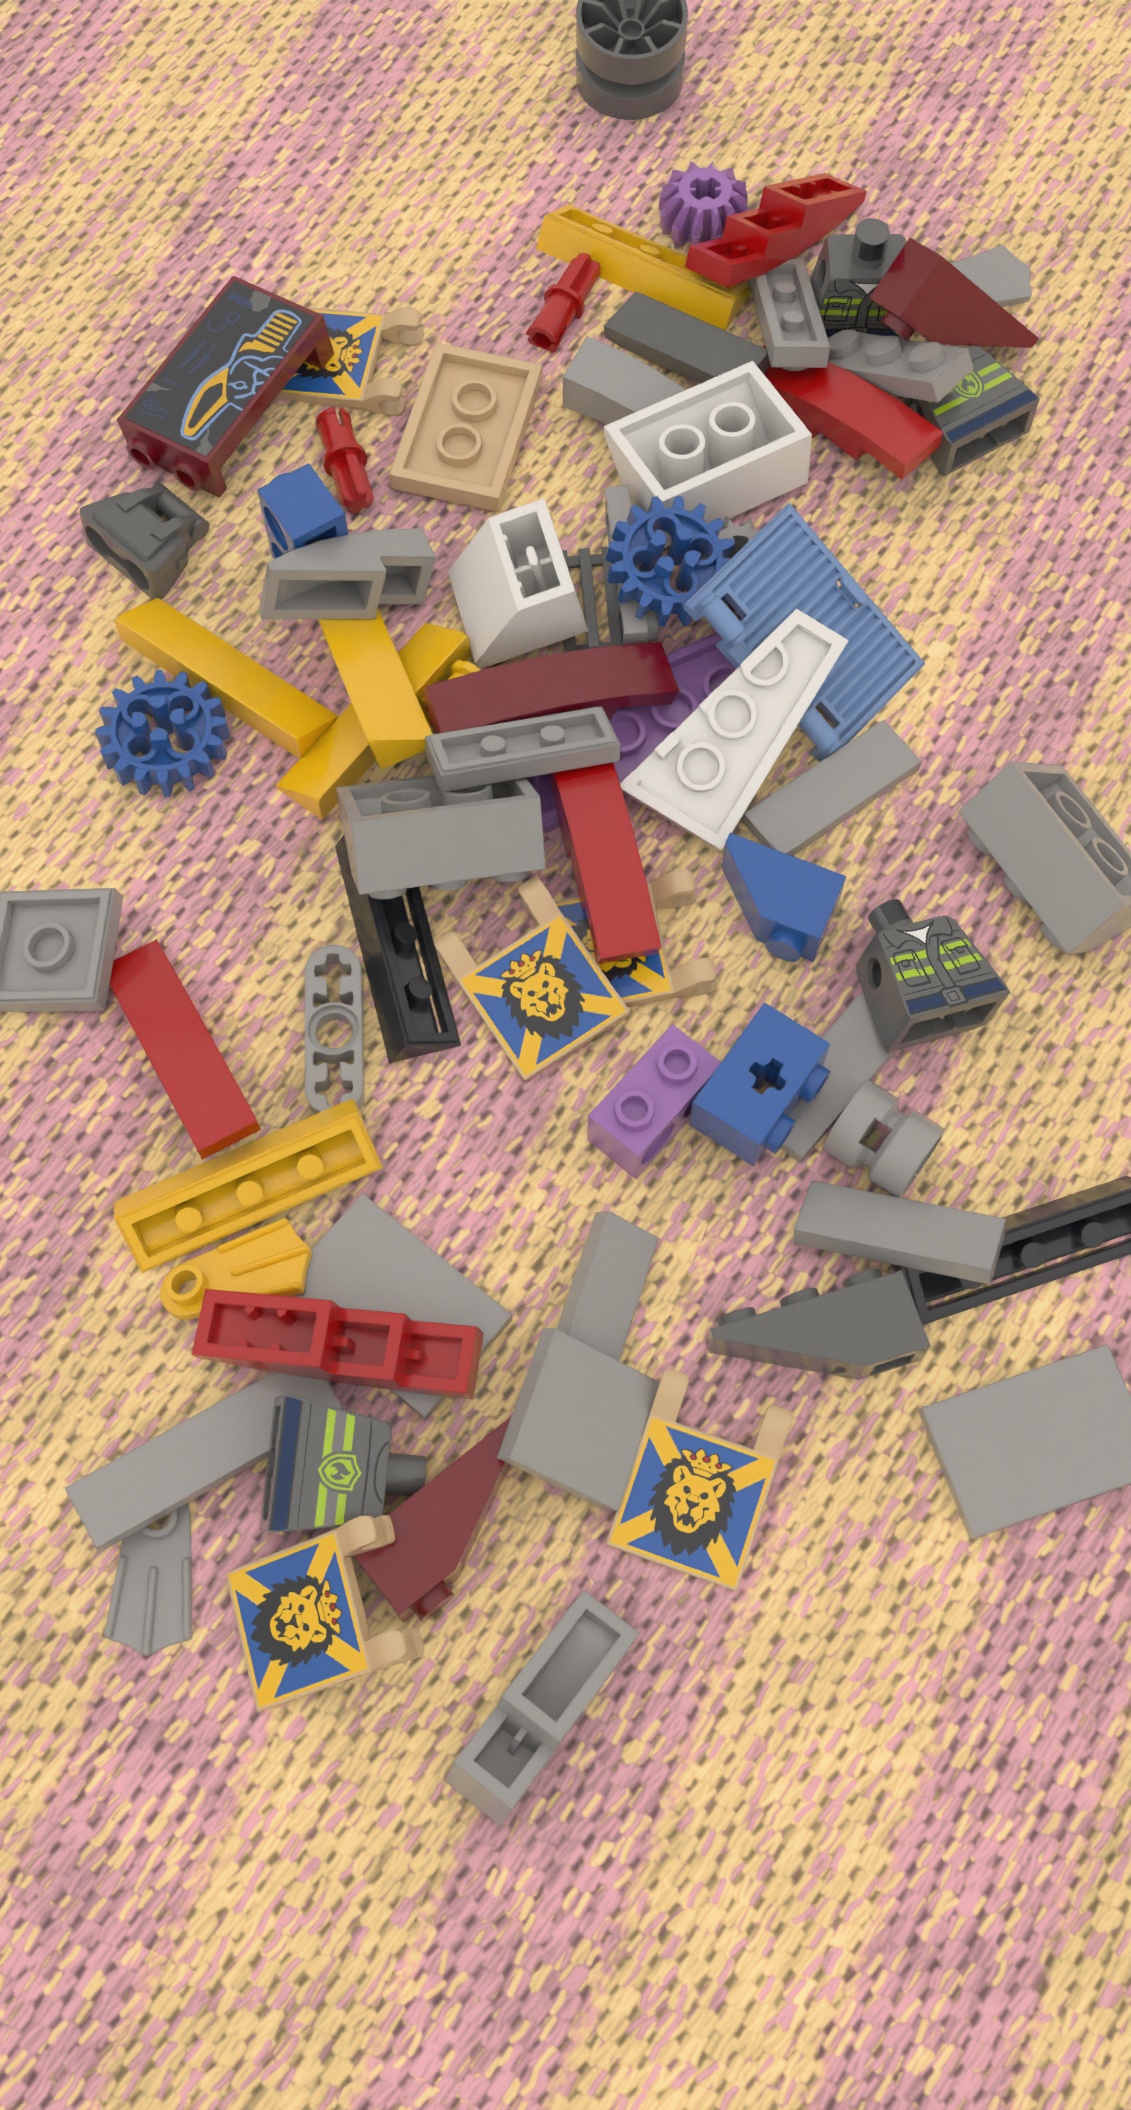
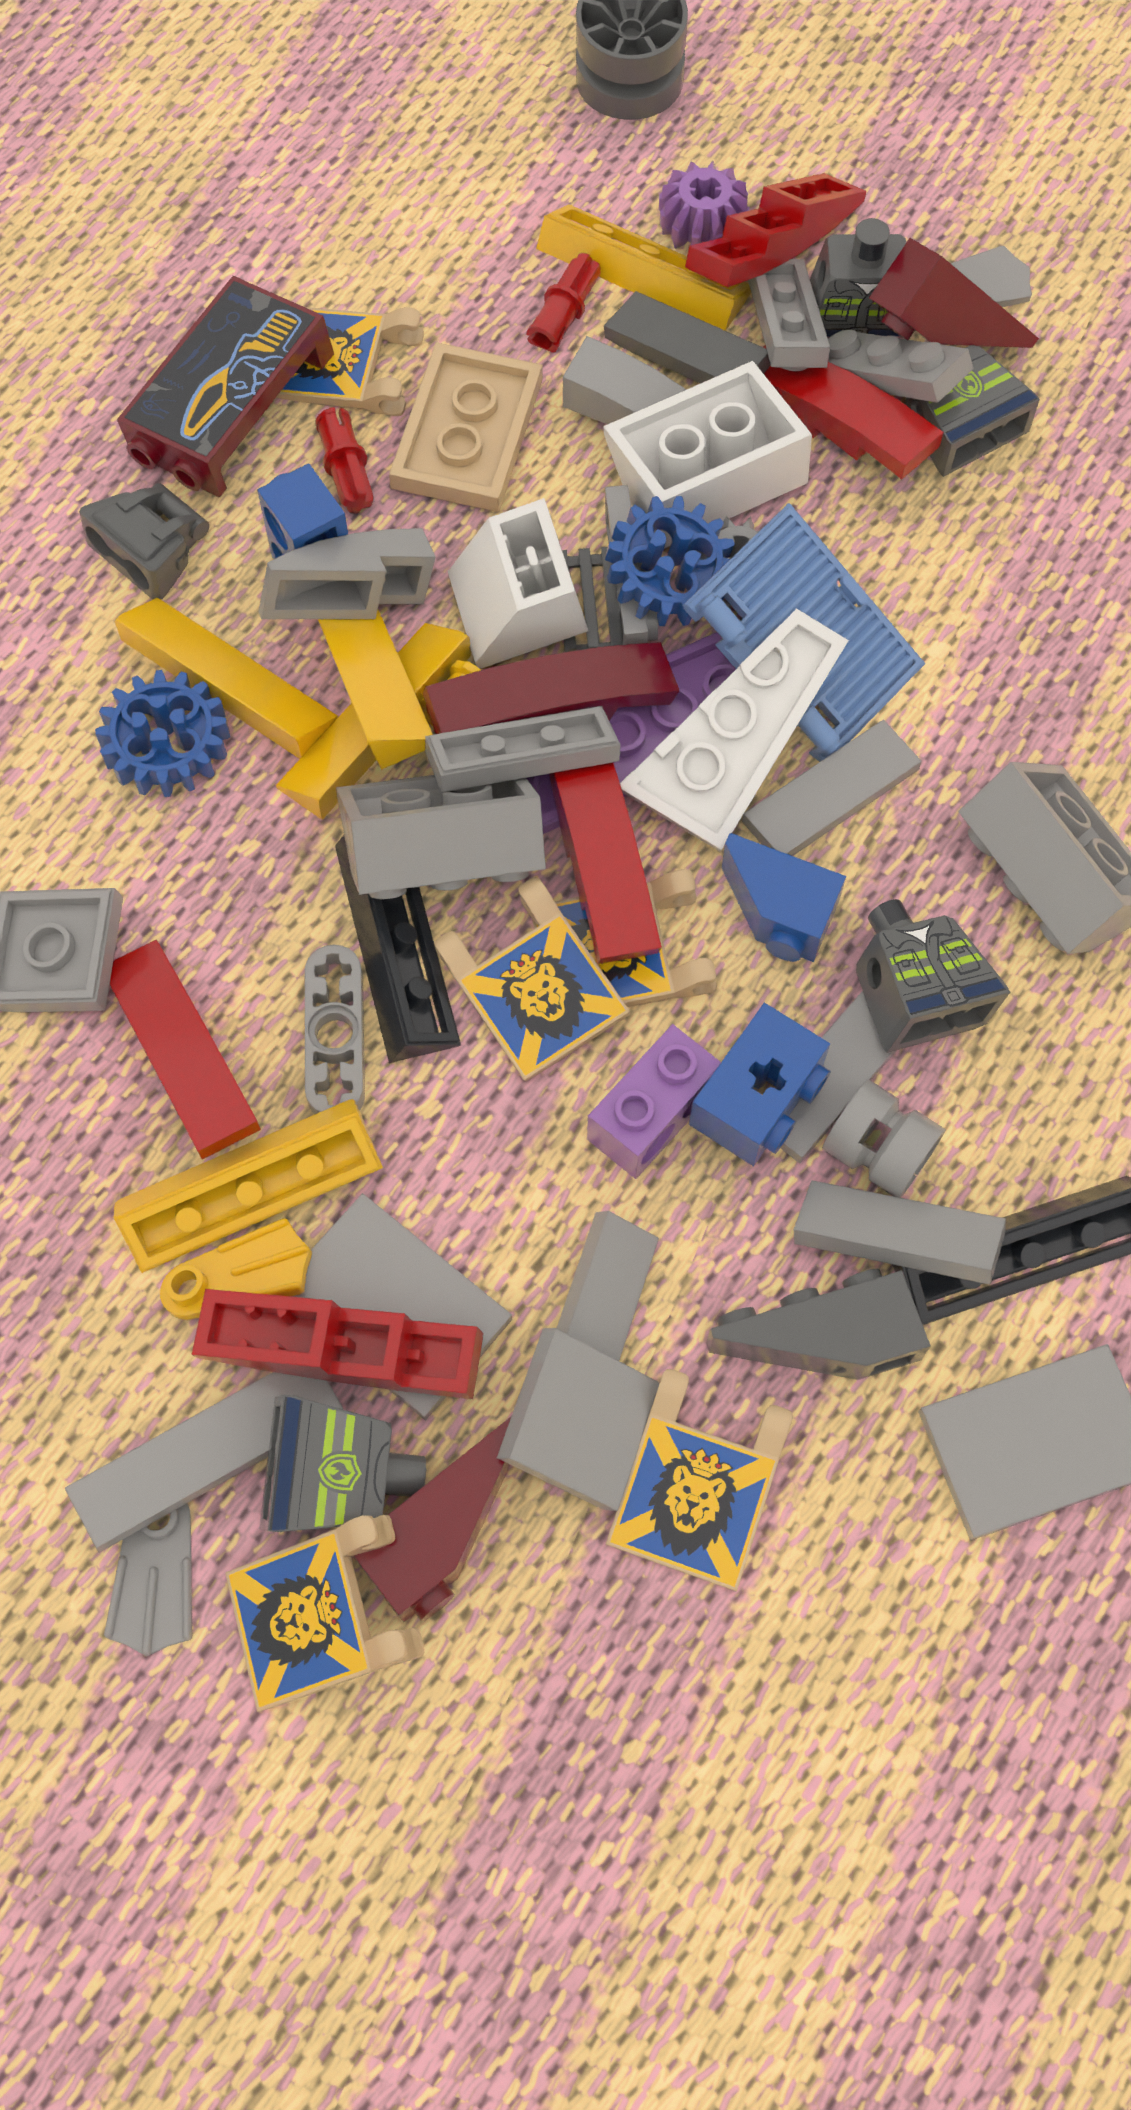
(541, 1708): light grey slope -> none

